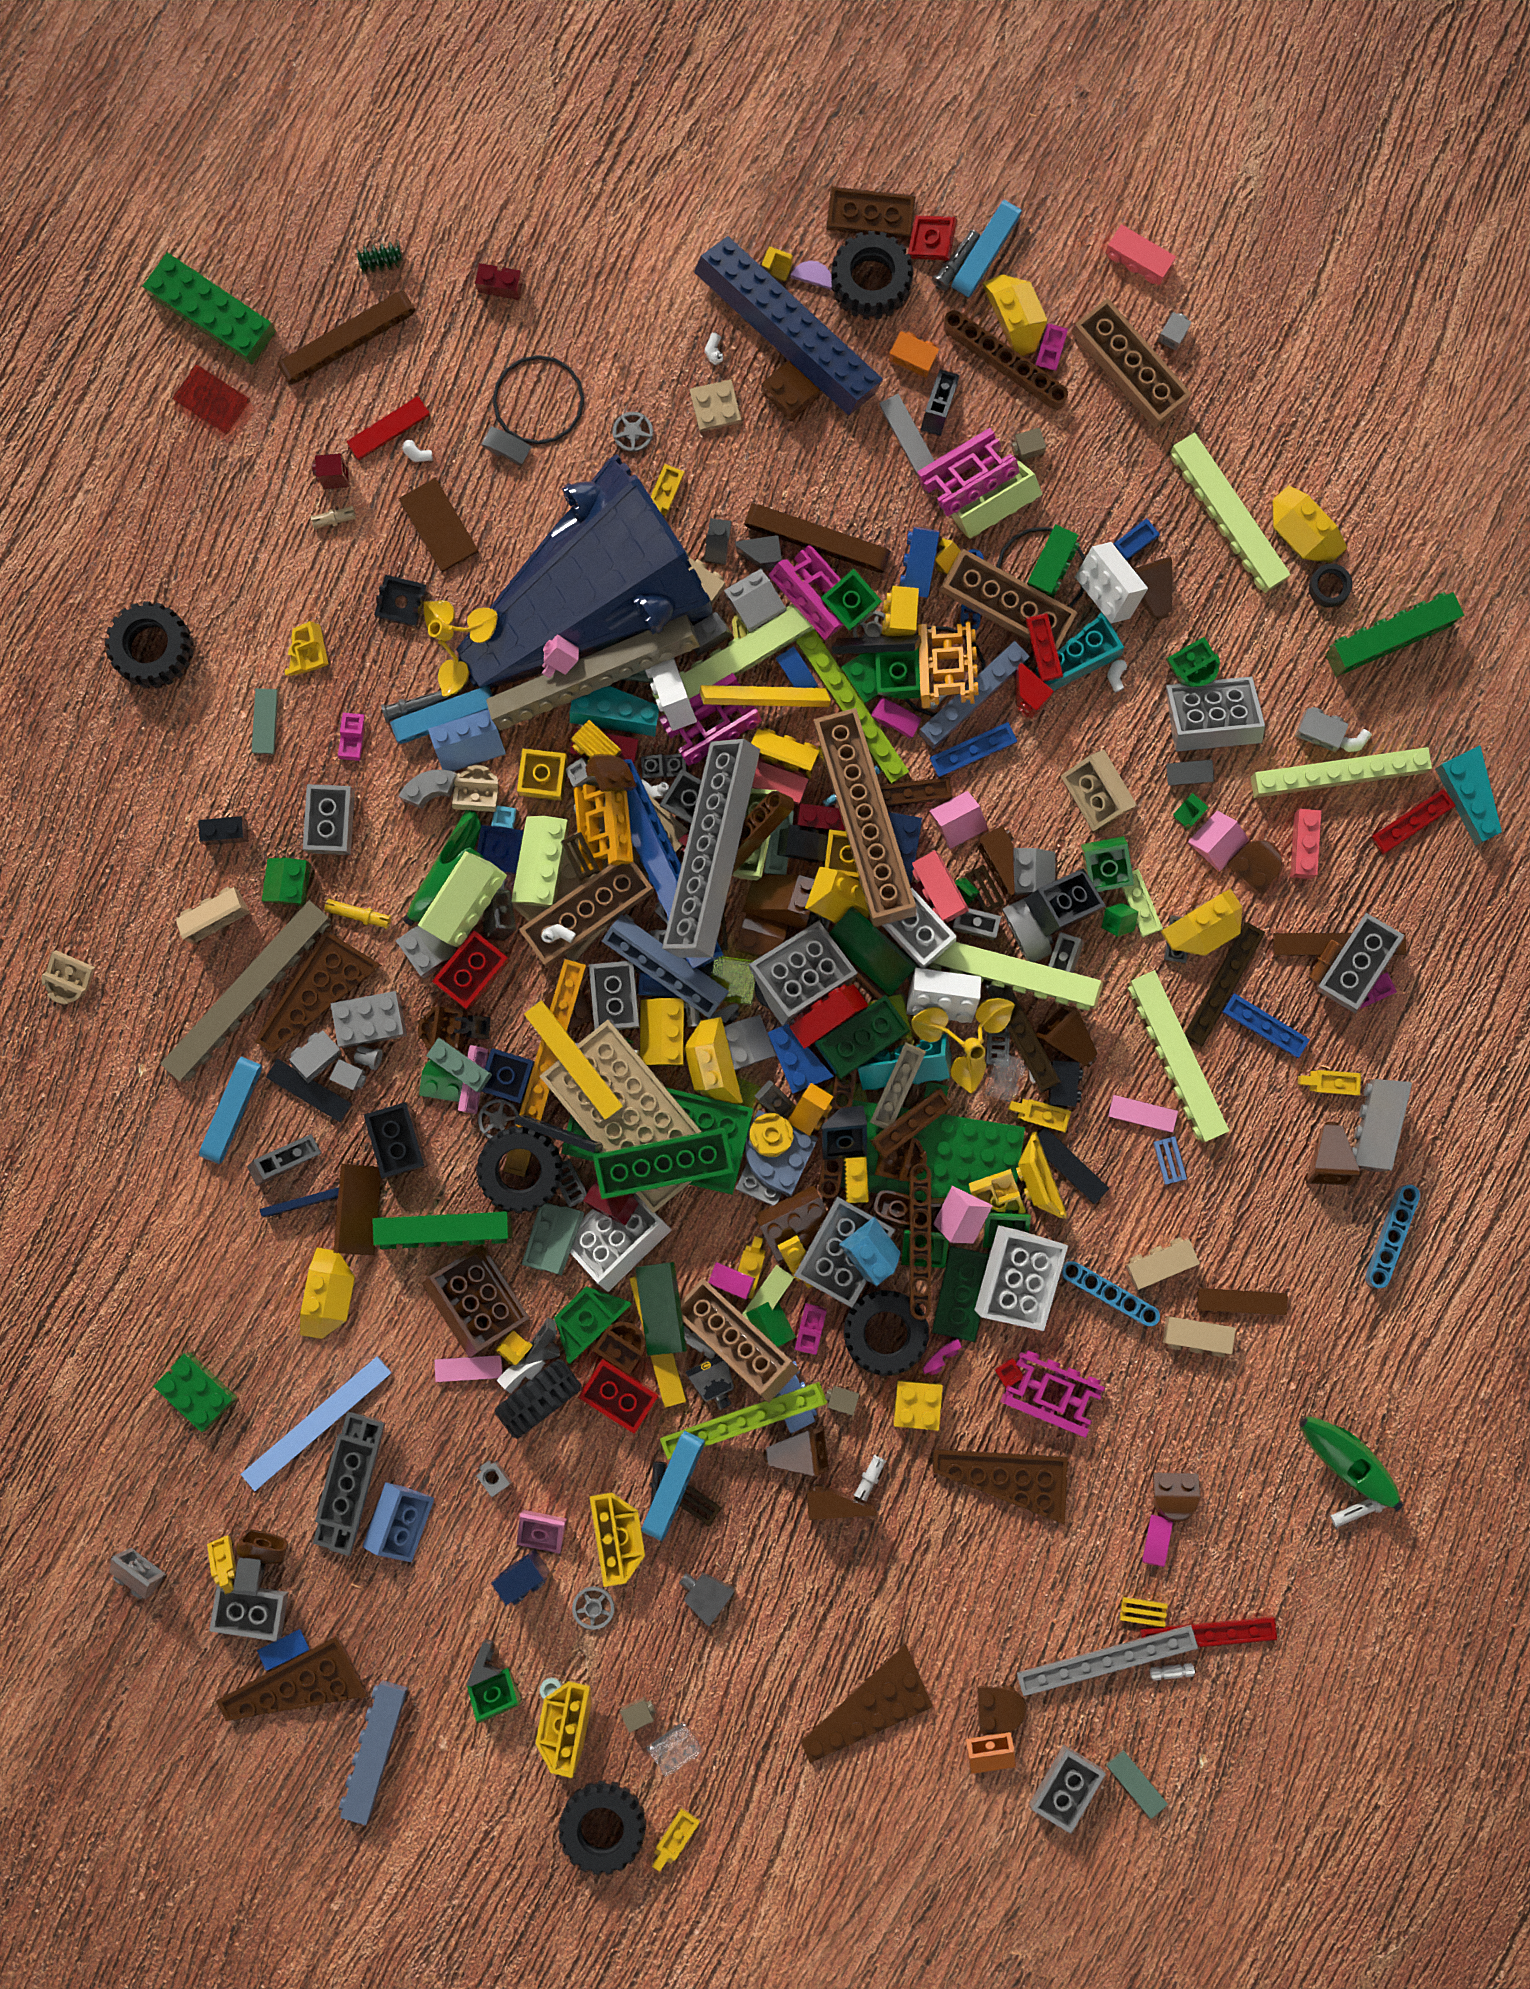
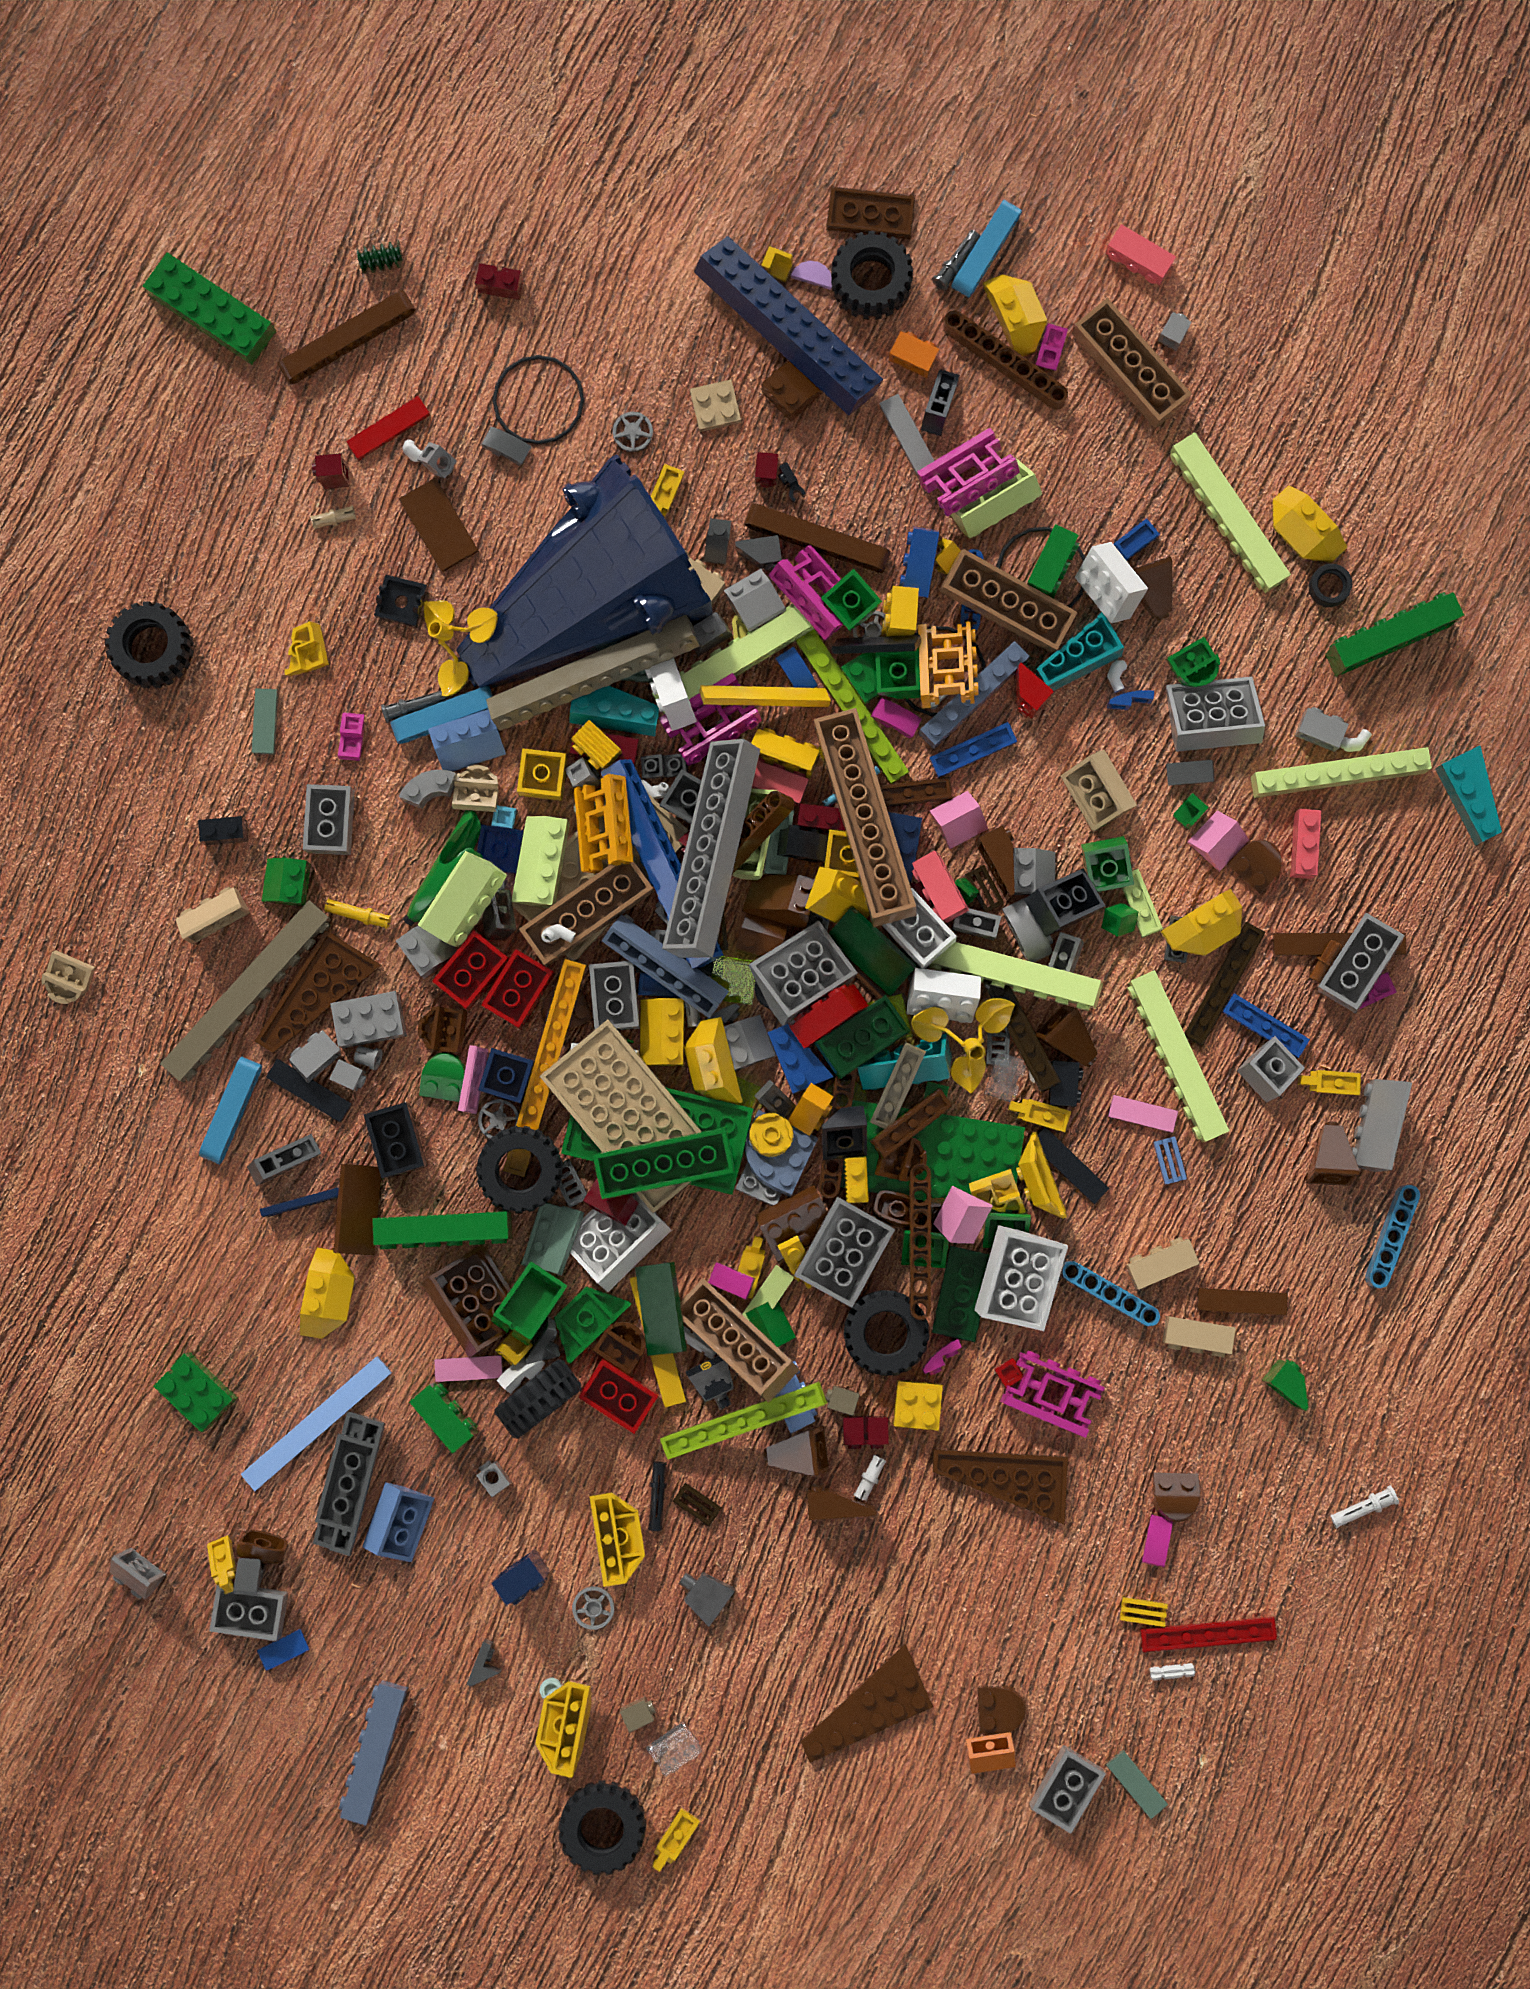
(211, 399): clear red tile -> none
(306, 1681): reddish brown wing -> none
(430, 456): none -> light grey brick
(444, 1416): none -> green brick
(459, 1065): sand green plate -> none
(474, 1026): black plate -> none
(494, 1696): green slope -> none
(518, 989): none -> red brick
(529, 1303): none -> green piece
(541, 1531): bright pink slope -> none
(558, 1133): black tile -> none
(559, 656): bright pink brick -> none
(573, 1059): yellow tile -> none
(588, 873): dark brown tile -> none
(611, 773): reddish brown slope -> none
(673, 1486): dark azure beam -> none
(712, 351): white arm -> none
(766, 469): none -> dark red brick
(788, 478): none -> black plate
(810, 1328): dark pink slope -> none
(865, 1431): none -> dark red piece
(872, 1252): dark azure slope -> none
(932, 237): red tile -> none
(1028, 444): dark tan brick -> none
(1044, 647): red tile -> none
(1107, 1660): light grey plate -> none
(1124, 701): none -> blue slope
(1270, 1069): none -> light grey slope
(1288, 1382): none -> green slope
(1351, 1461): green piece -> none
(1413, 821): red tile -> none

